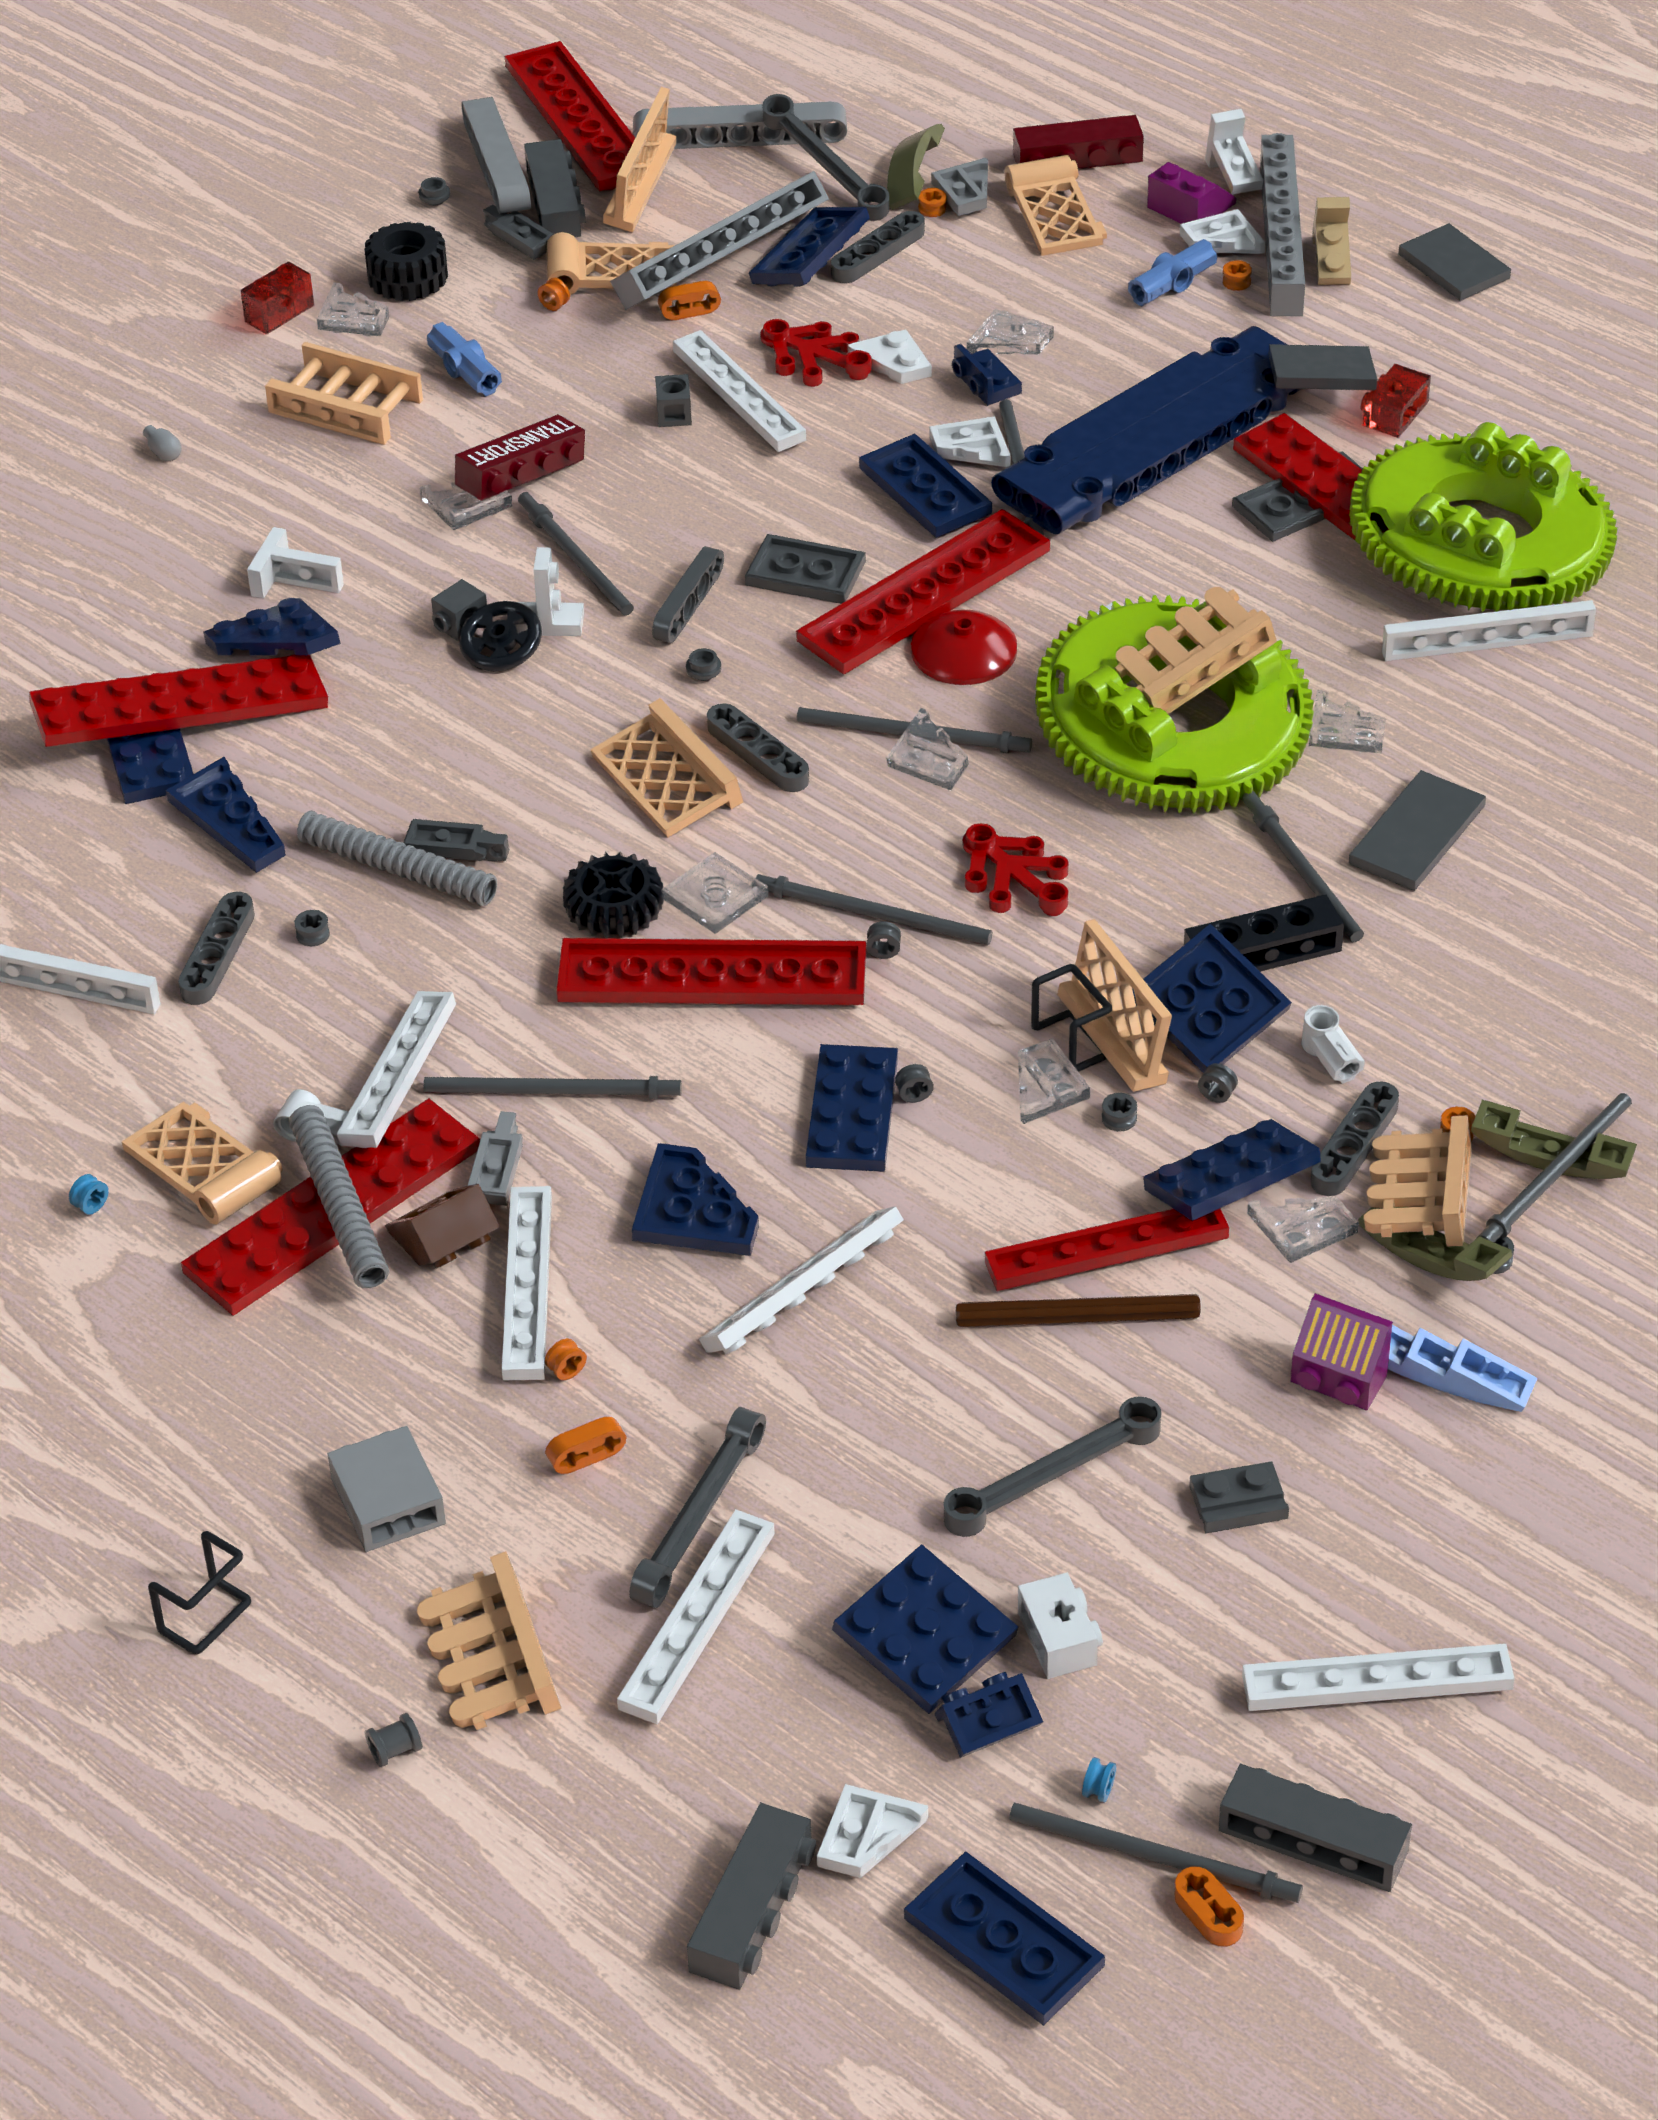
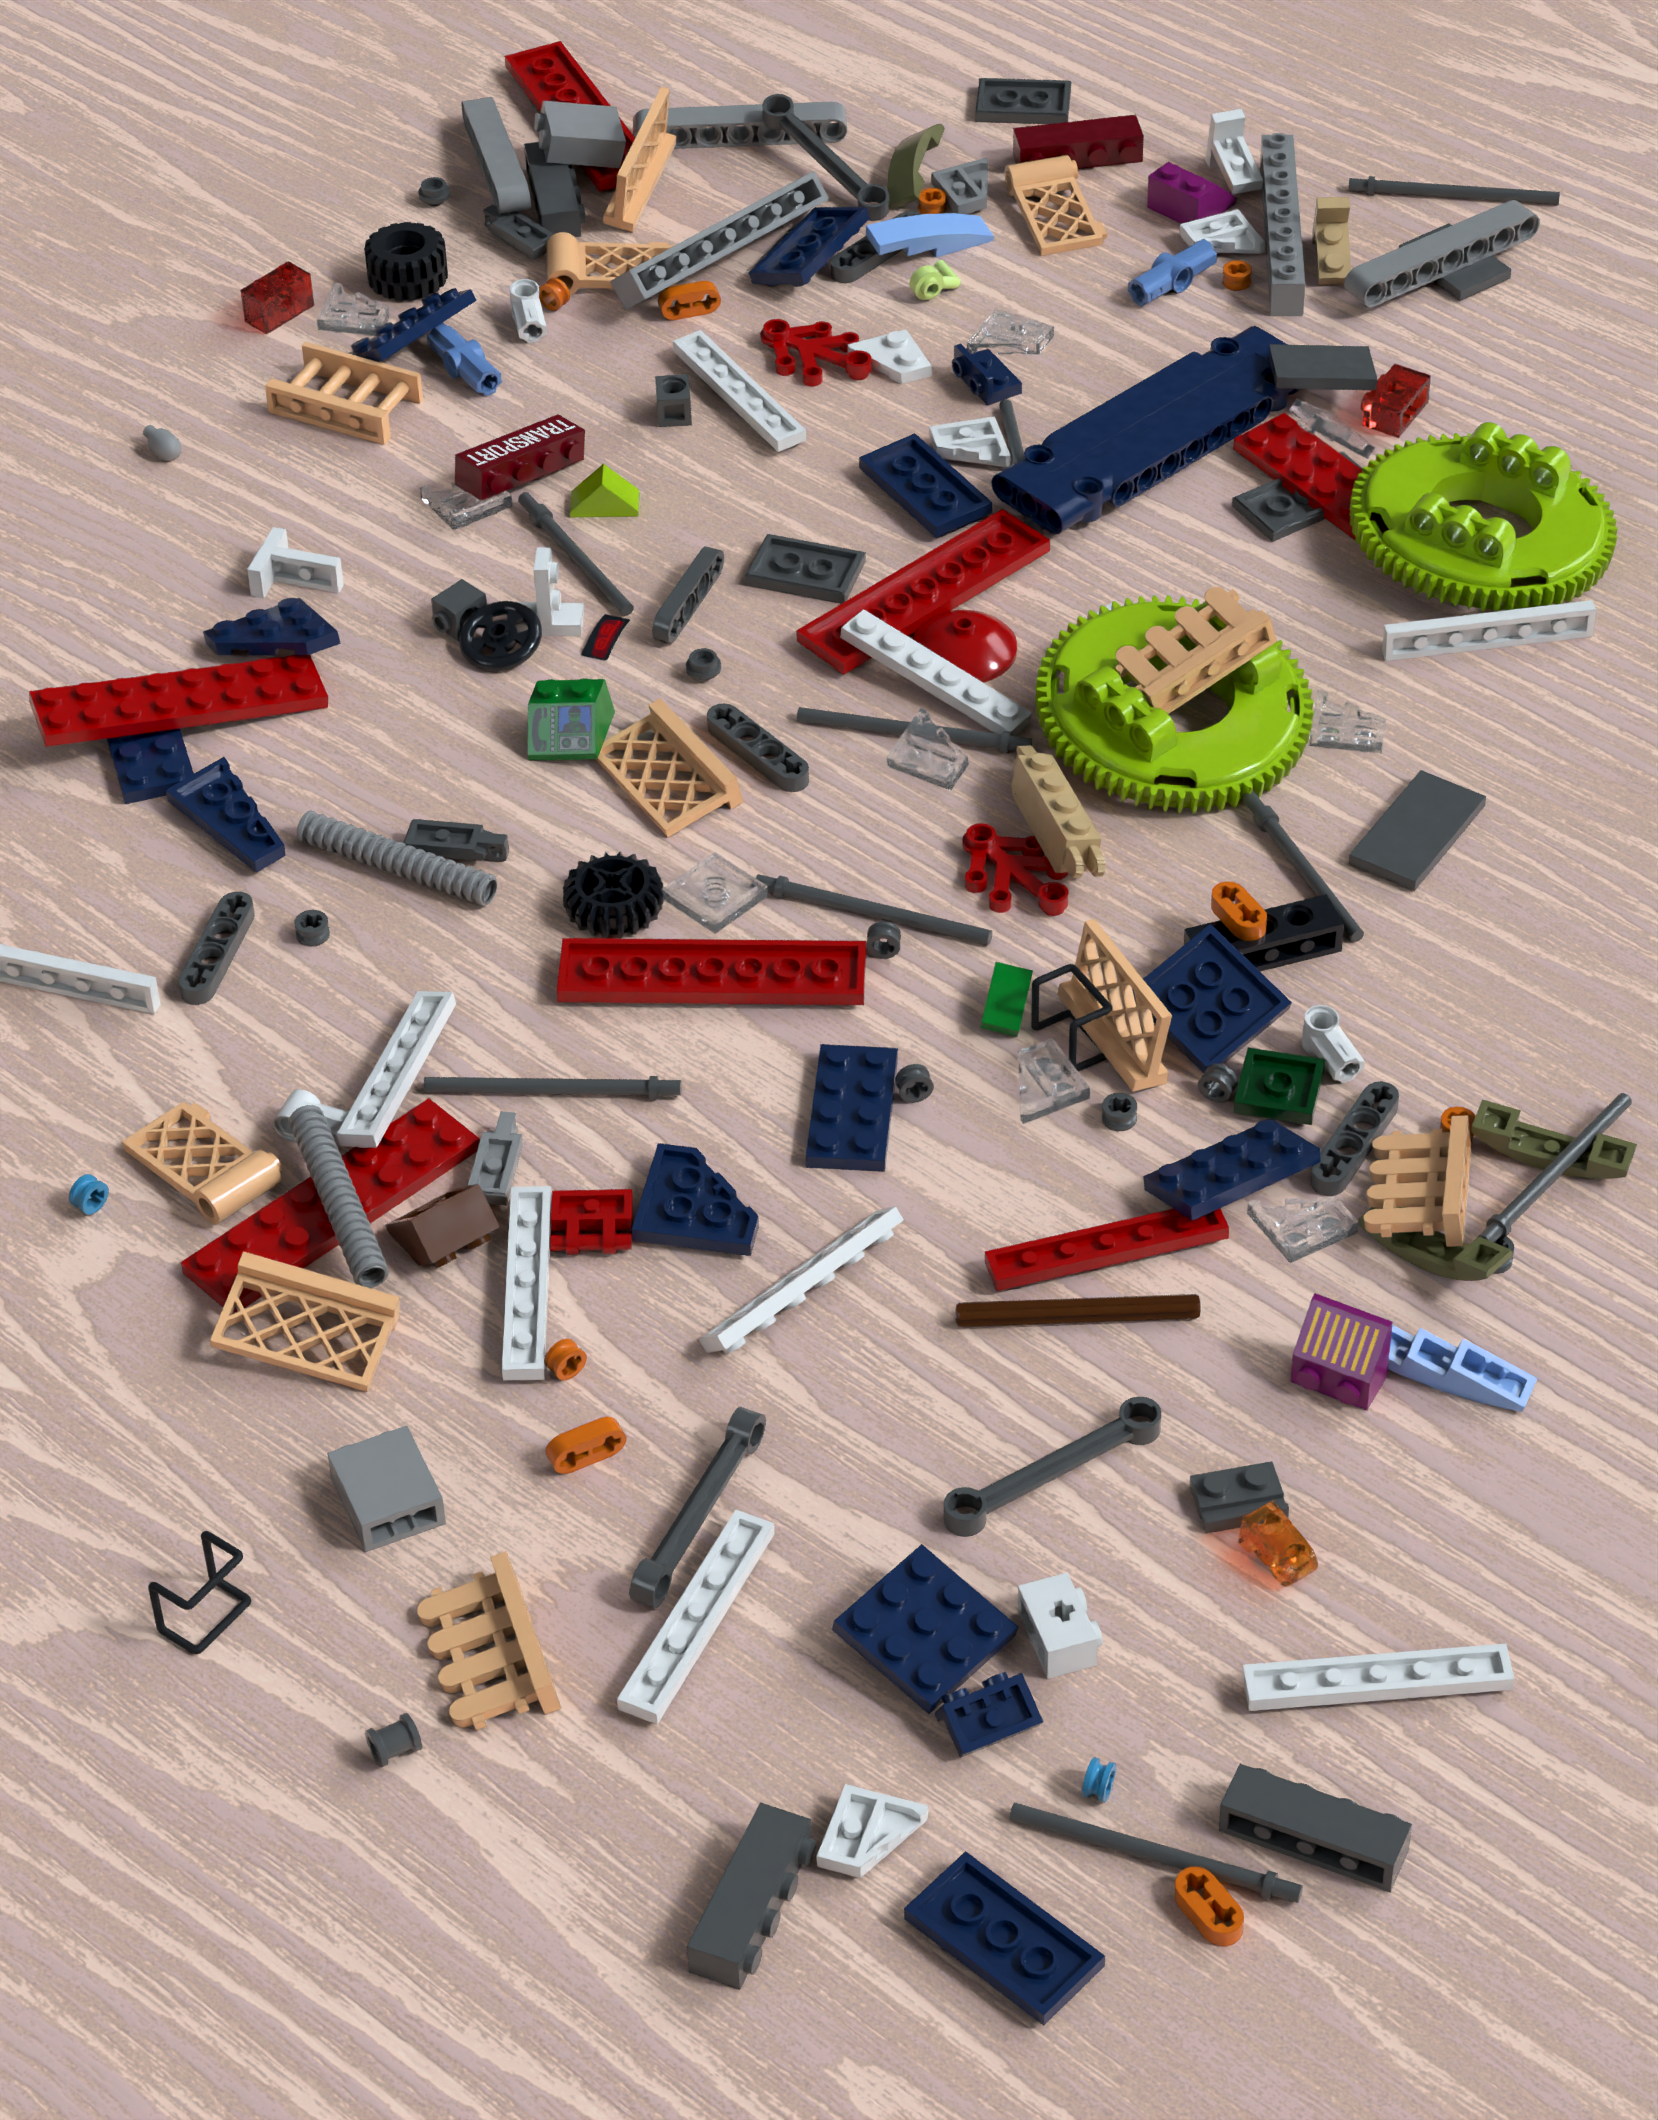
(312, 1290): none -> light nougat fence
(412, 324): none -> dark blue plate
(527, 310): none -> white piece
(568, 719): none -> green slope
(580, 134): none -> light grey brick
(591, 1210): none -> red plate
(604, 495): none -> lime slope
(604, 637): none -> sticker
(926, 232): none -> light blue slope
(930, 280): none -> yellowish green plate
(935, 674): none -> white plate
(1006, 999): none -> green slope
(1023, 101): none -> dark grey tile
(1055, 814): none -> tan hinge
(1244, 908): none -> orange beam
(1277, 1544): none -> clear orange leg
(1279, 1086): none -> dark green plate
(1330, 427): none -> clear wing
(1441, 253): none -> light grey beam
(1452, 191): none -> dark grey bar

